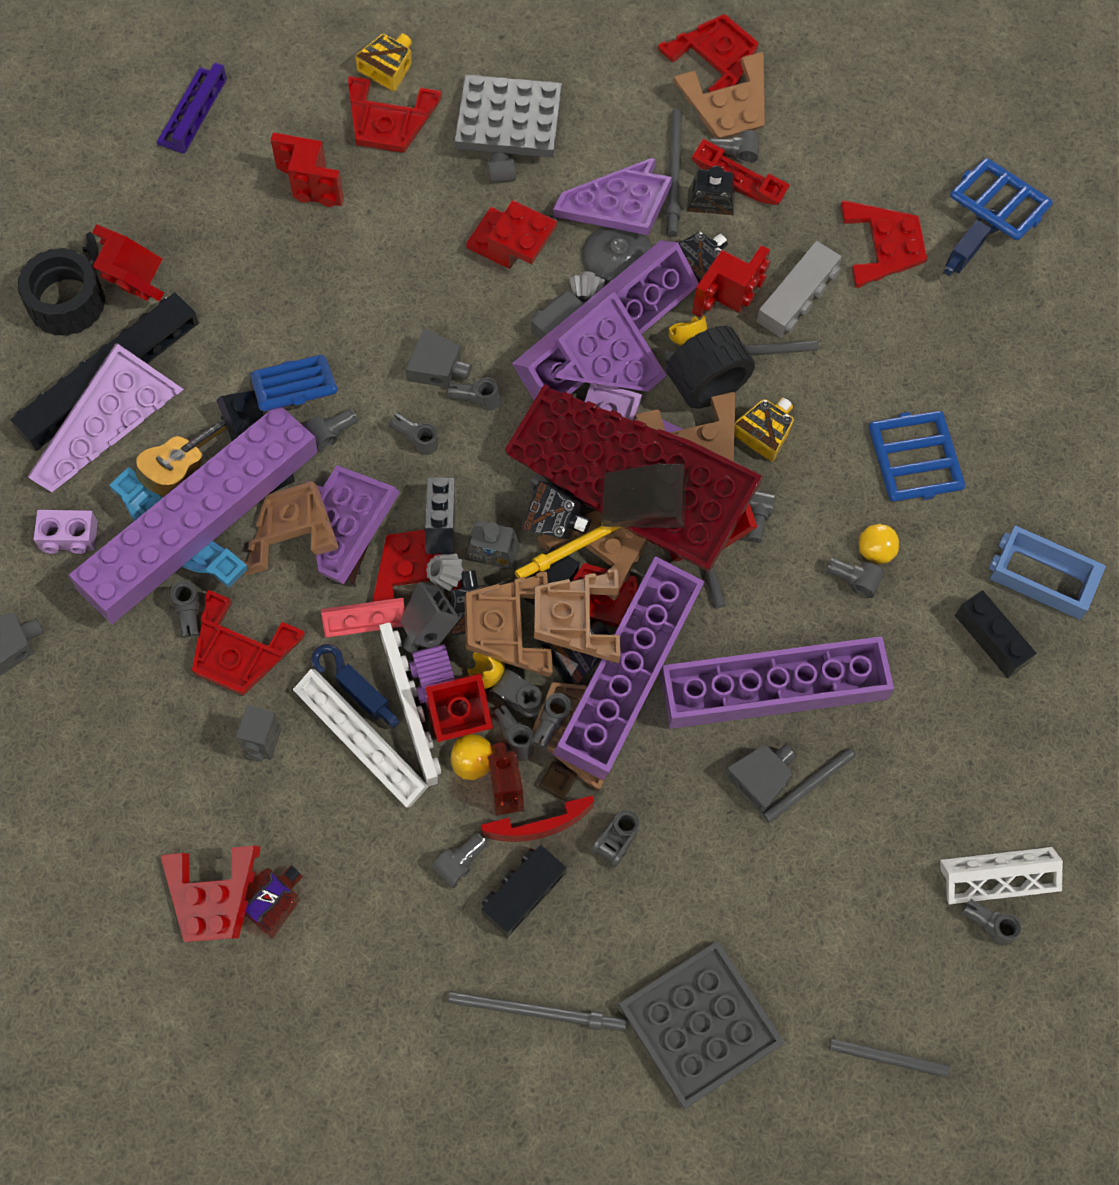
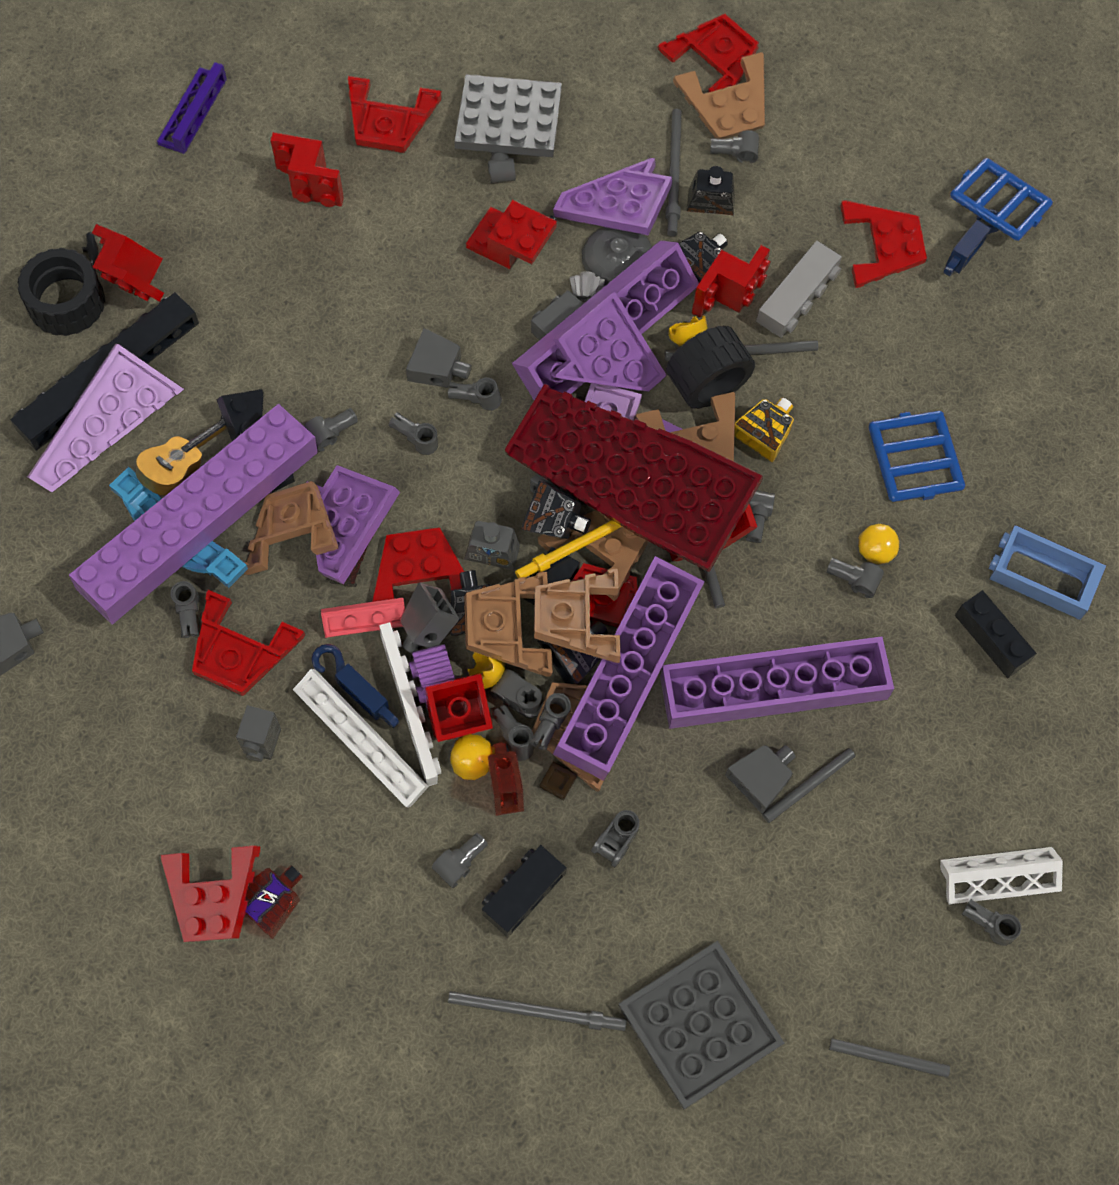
(67, 525): lavender brick -> none
(293, 382): blue bar -> none
(386, 60): torso -> none
(440, 515): black brick -> none
(445, 571): light grey piece -> none
(503, 831): red slope -> none
(645, 497): clear smoke slope -> none
(762, 189): red slope -> none

